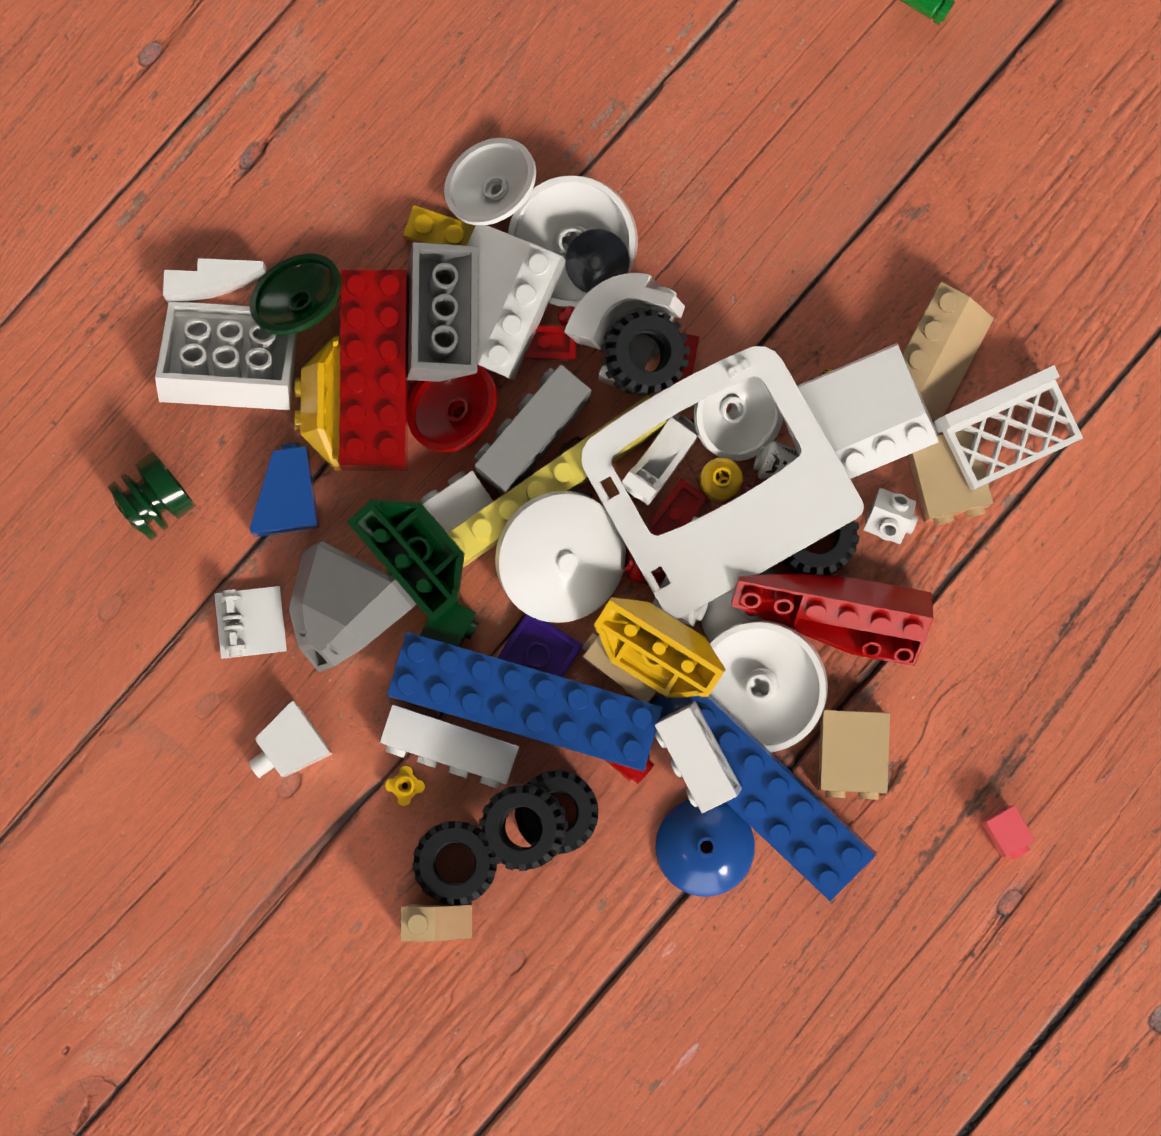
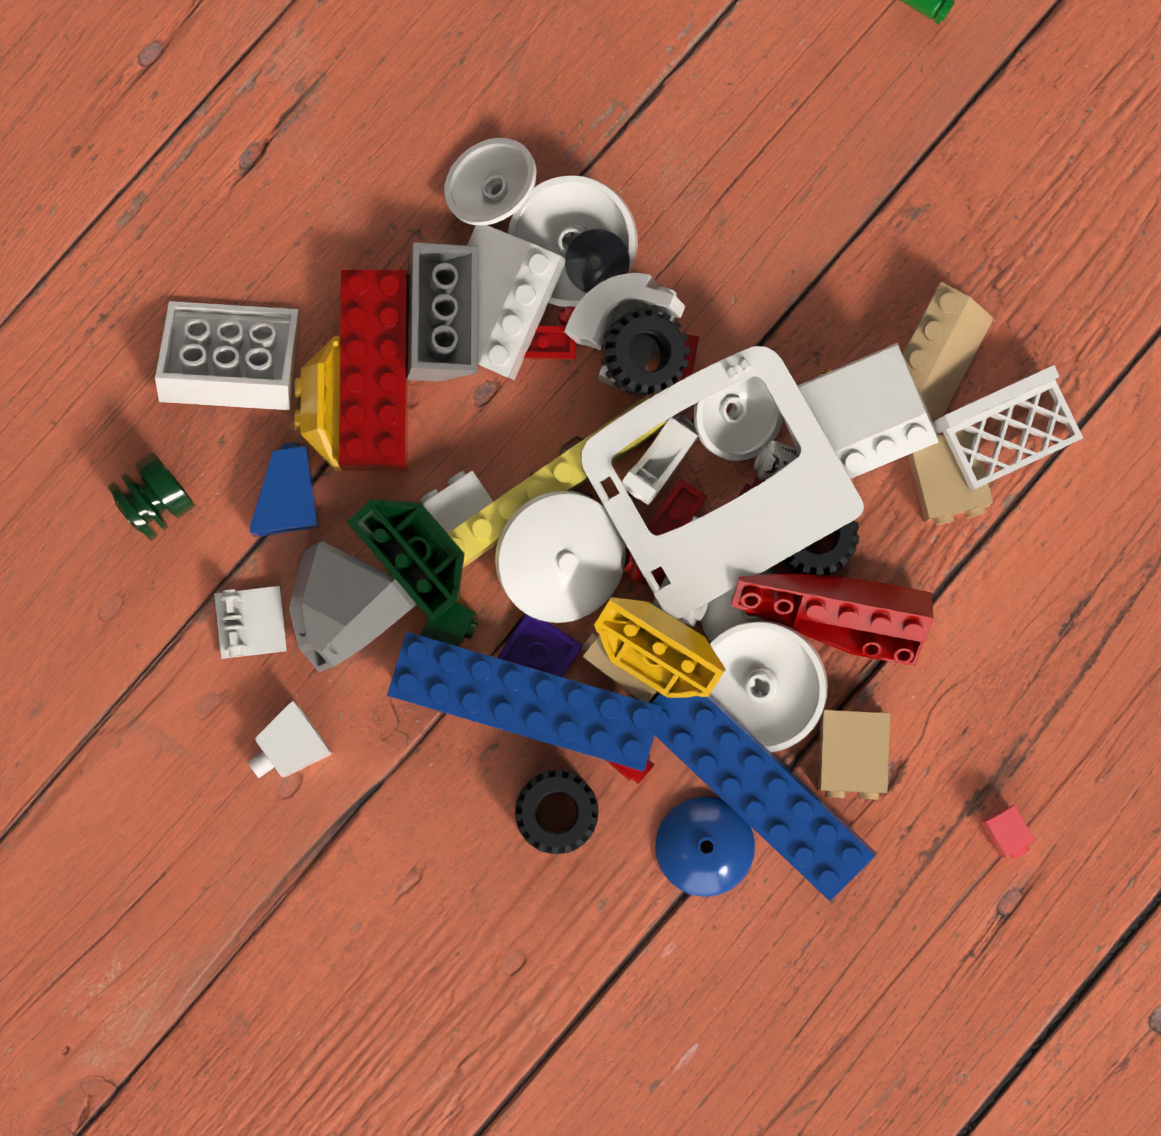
(211, 279): white slope -> none
(295, 294): dark green dish -> none
(414, 785): yellow plate -> none
(433, 883): black tyre -> none
(435, 228): yellow plate -> none
(436, 922): tan slope -> none
(437, 407): red dish -> none
(450, 745): white brick -> none
(495, 834): black tyre -> none
(533, 430): light grey brick -> none
(697, 757): white brick -> none
(715, 489): yellow head -> none
(891, 516): white brick -> none

